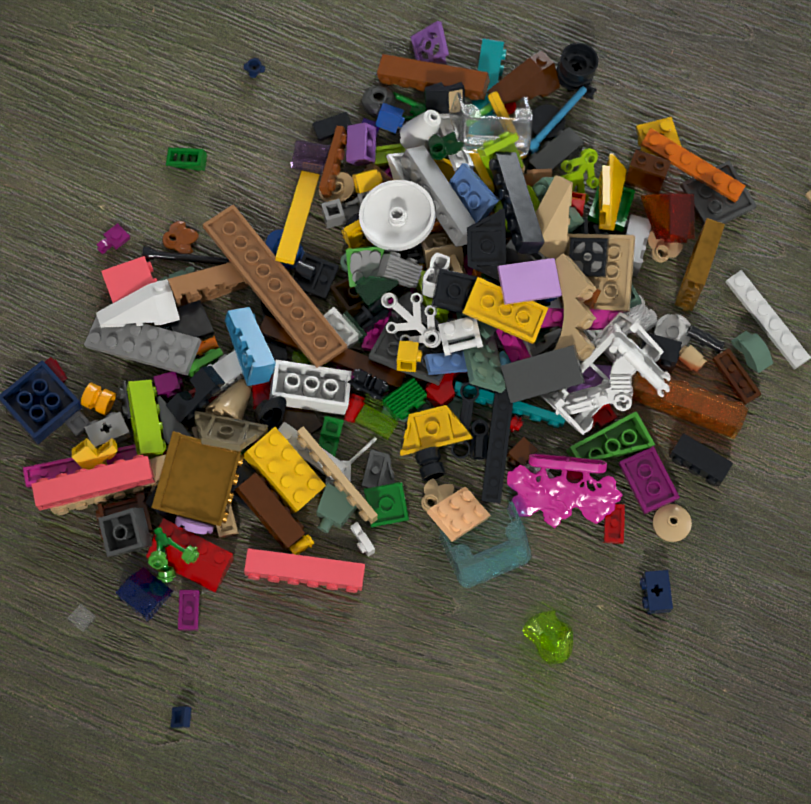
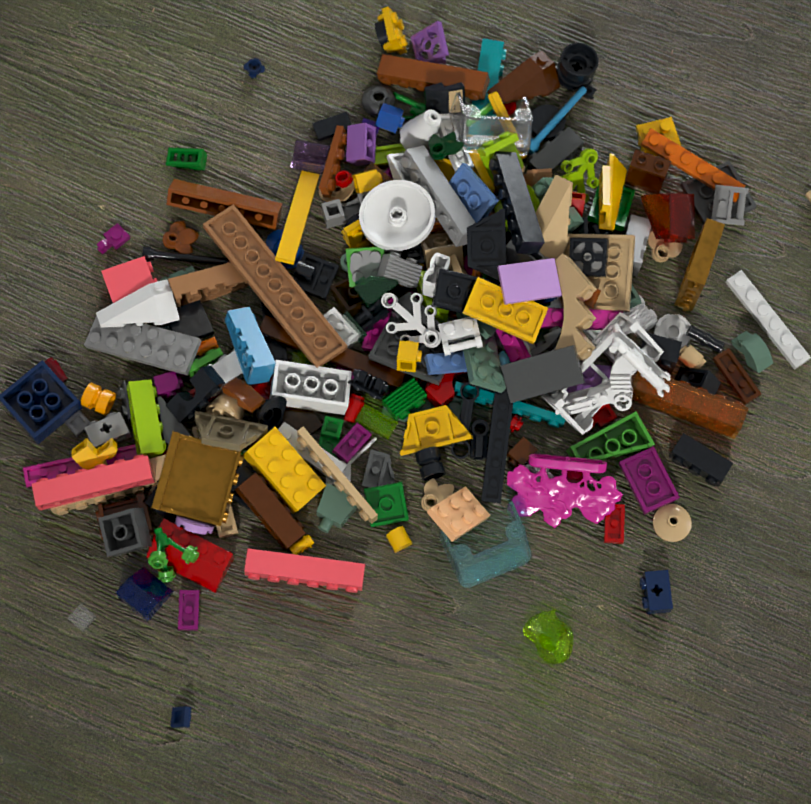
(214, 201): none -> dark orange brick
(244, 394): none -> dark orange slope
(343, 179): none -> red plate
(352, 443): none -> magenta plate
(364, 544): white plate -> none
(390, 32): none -> yellow piece
(398, 539): none -> yellow brick
(699, 378): none -> black slope
(723, 204): none -> light grey plate

